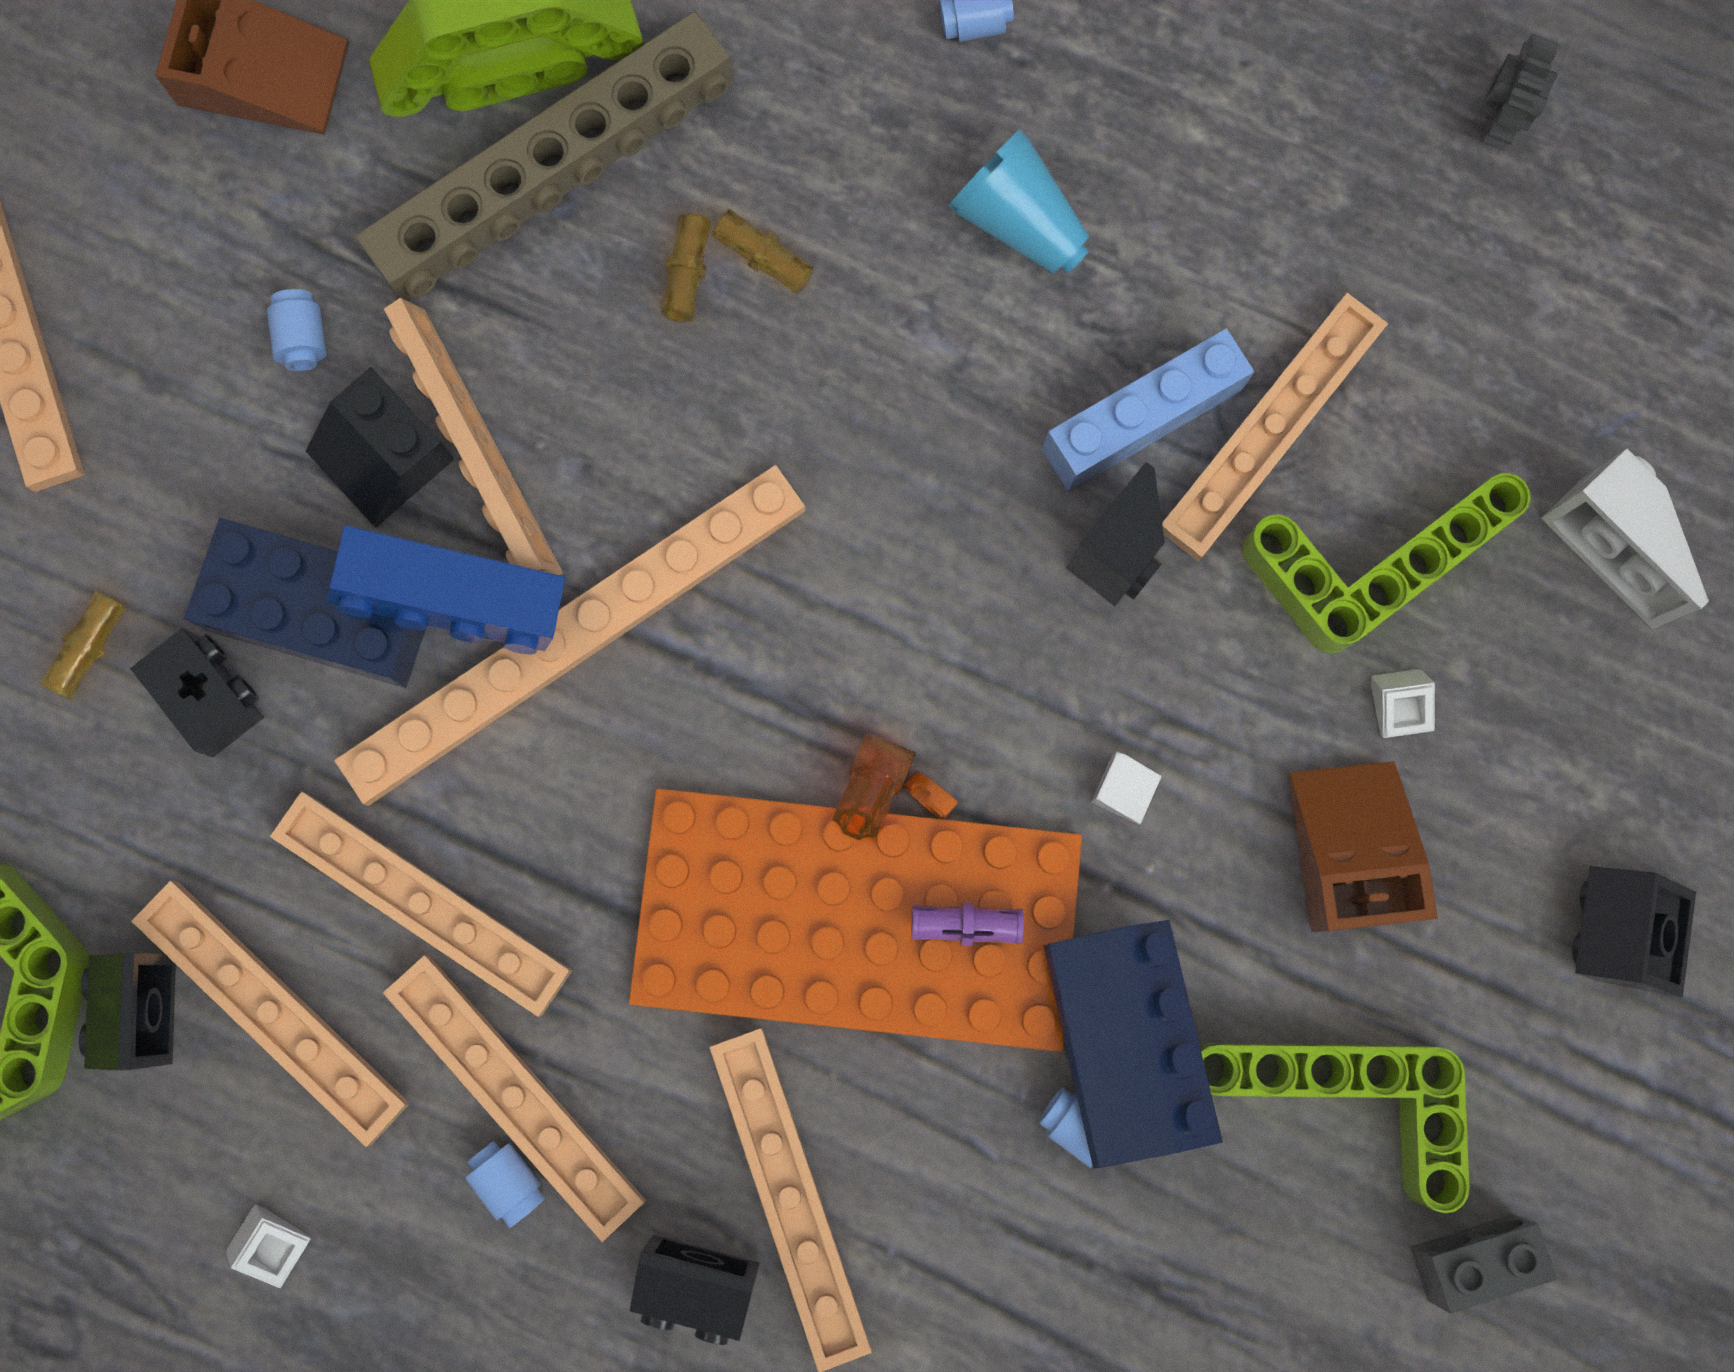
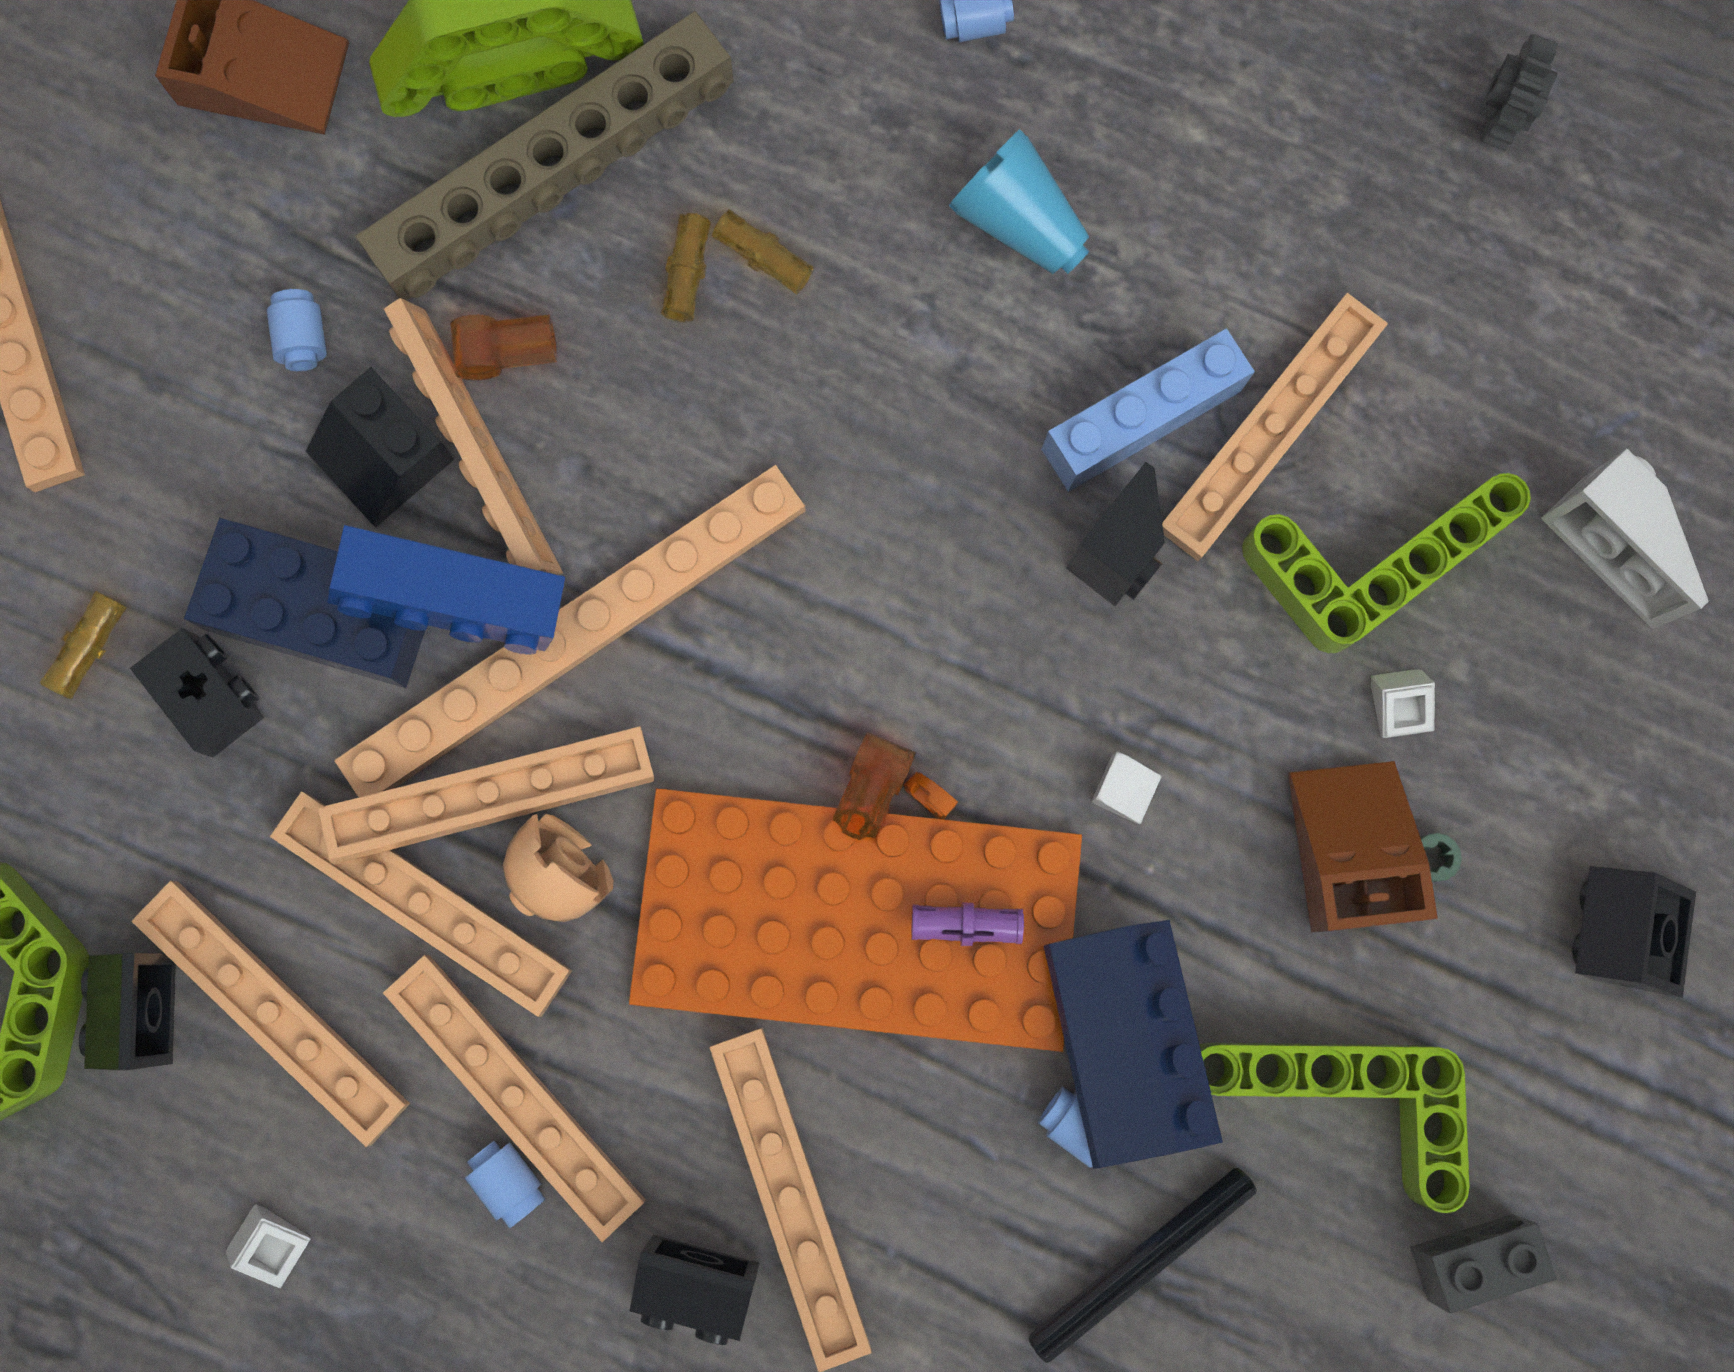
(484, 795): none -> light nougat plate
(487, 345): none -> clear orange piece
(551, 872): none -> light nougat cylinder
(1142, 1265): none -> black axle
(1450, 852): none -> sand green bush

